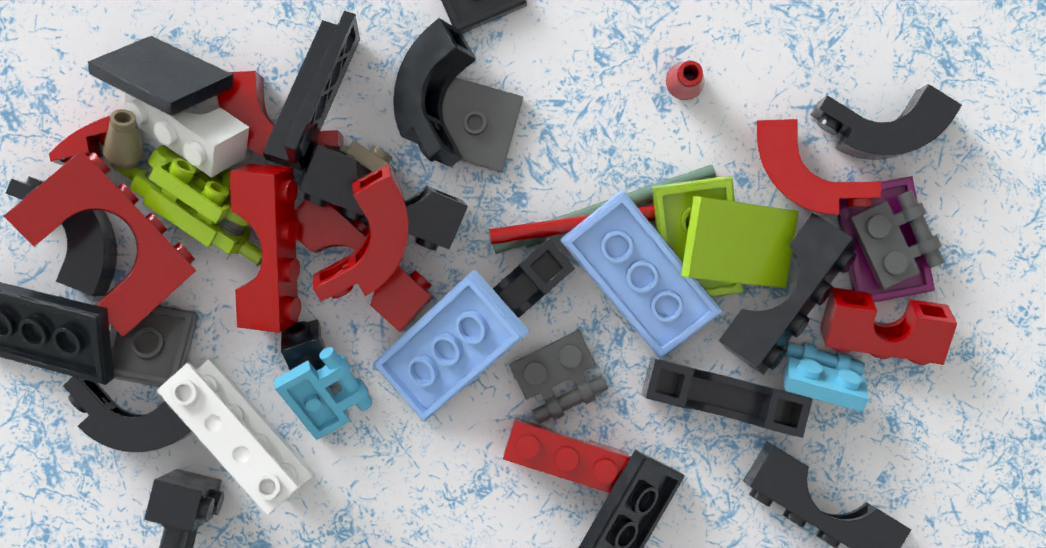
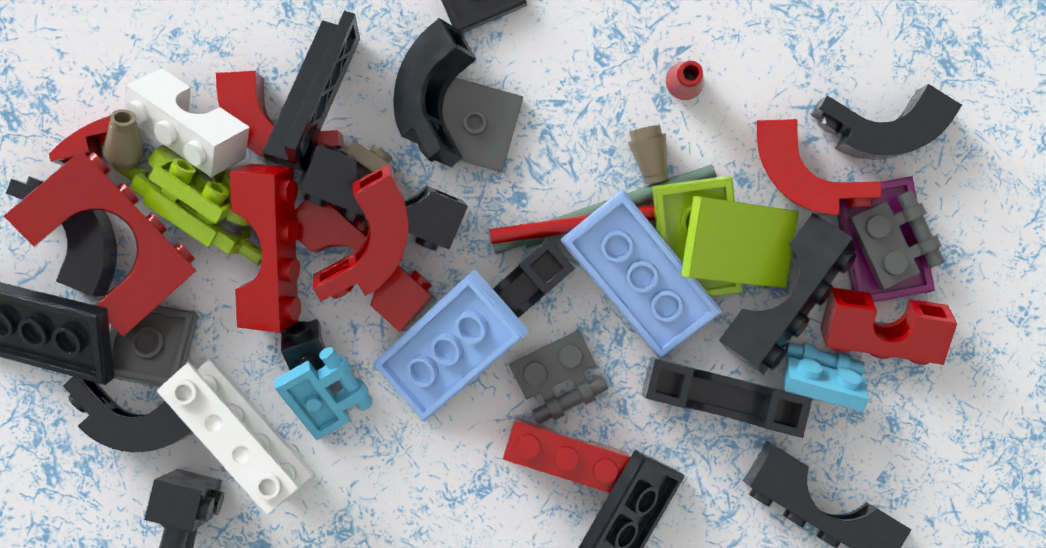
(161, 75): black tile -> none
(650, 153): none -> dark tan cone

